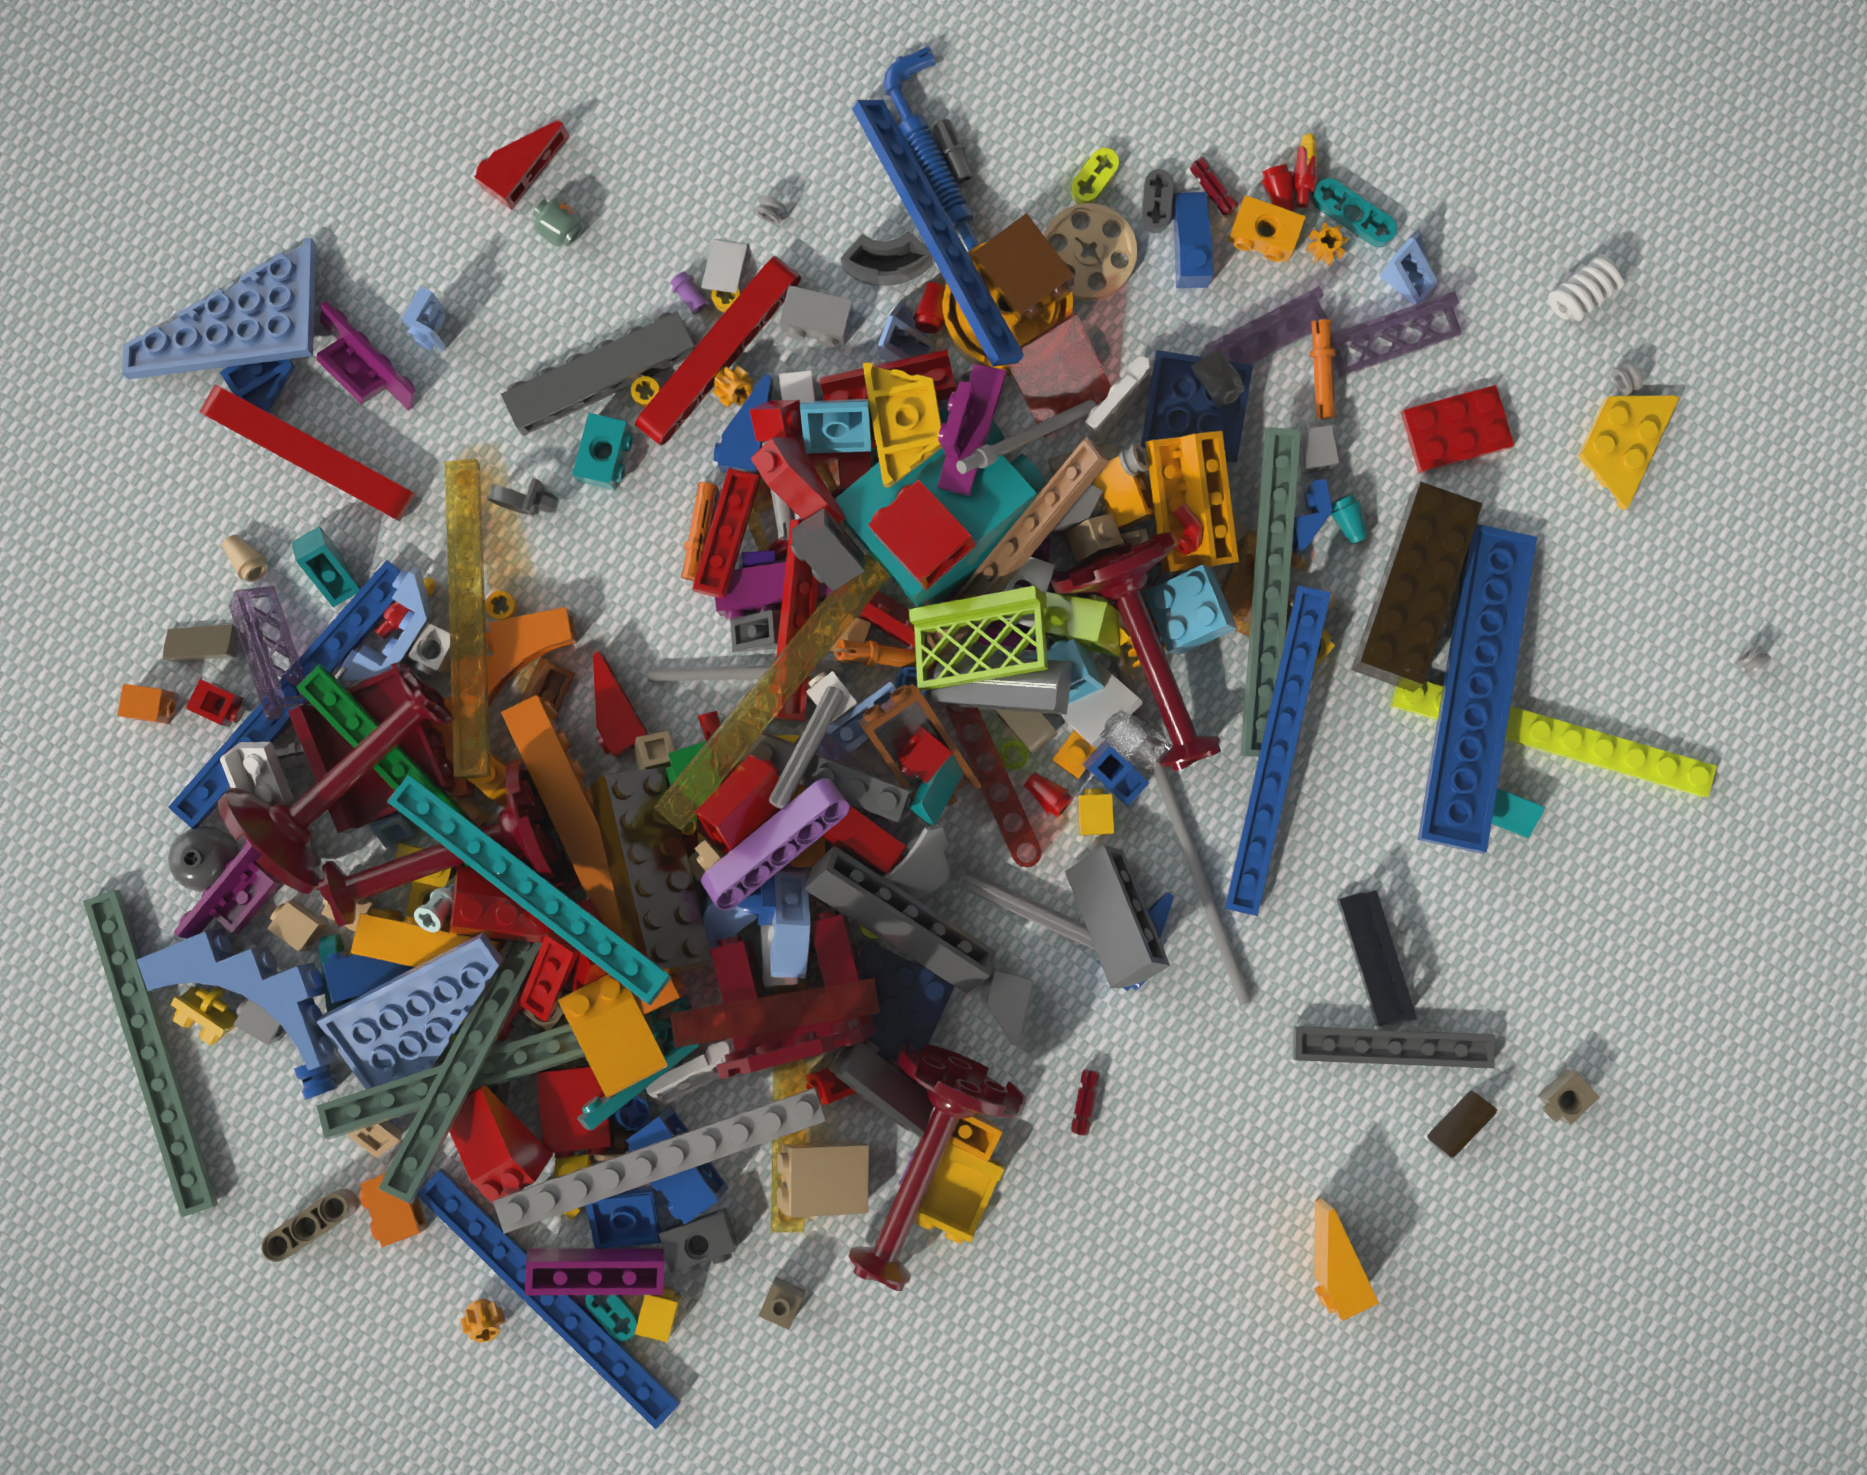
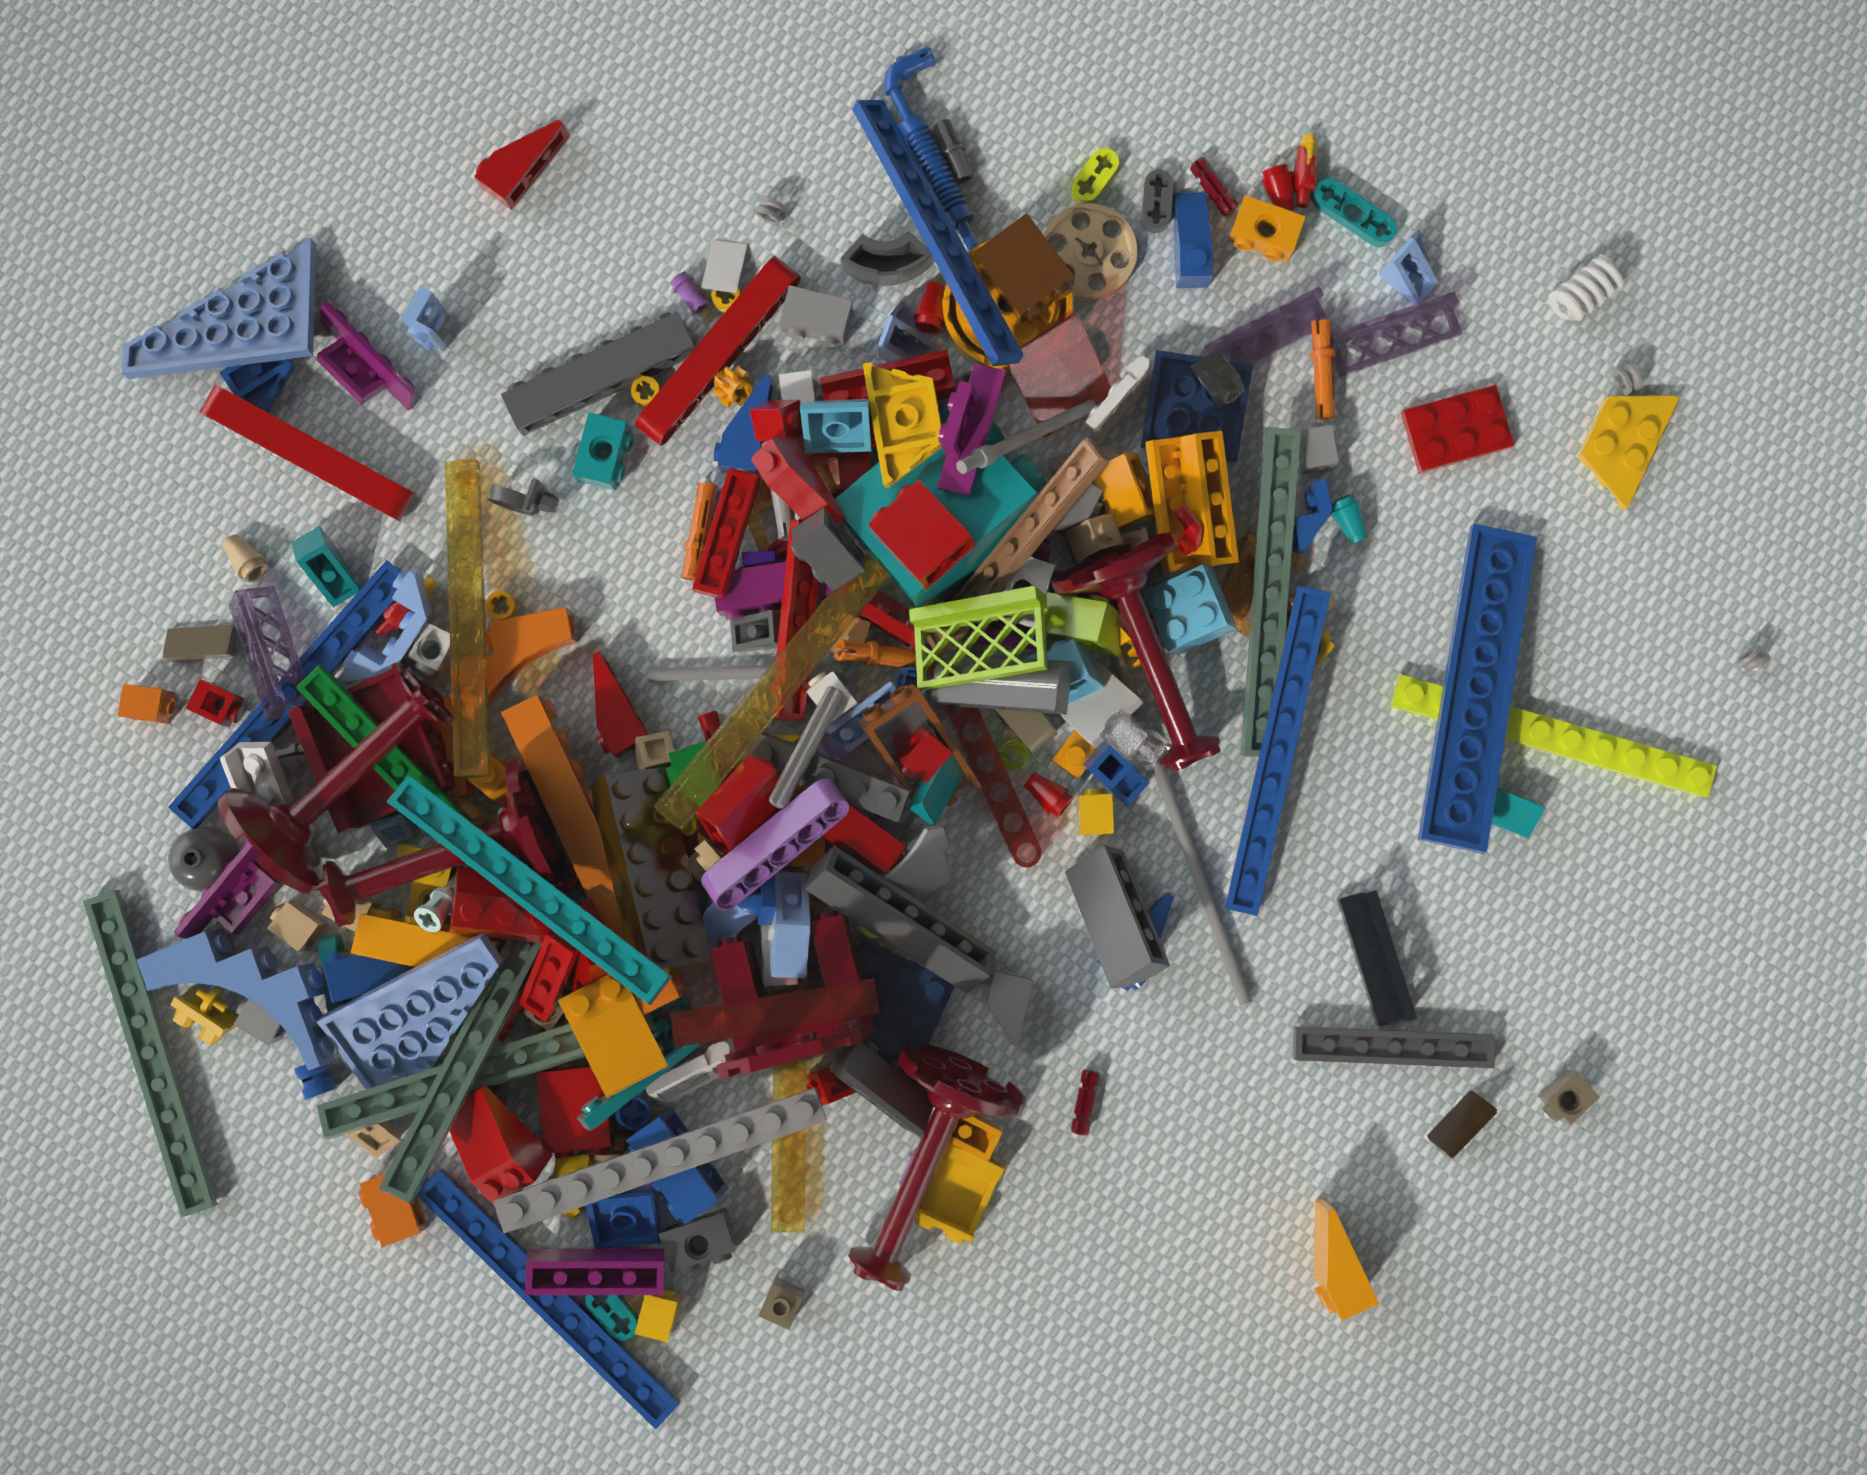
(295, 1231): dark tan beam -> none
(482, 1320): light orange gear -> none
(549, 682): dark orange slope -> none
(557, 221): sand green head -> none
(823, 1179): tan brick -> none
(1024, 907): light grey axle -> none
(1134, 459): light grey bush -> none
(1321, 250): light orange gear -> none
(1417, 587): dark brown brick -> none

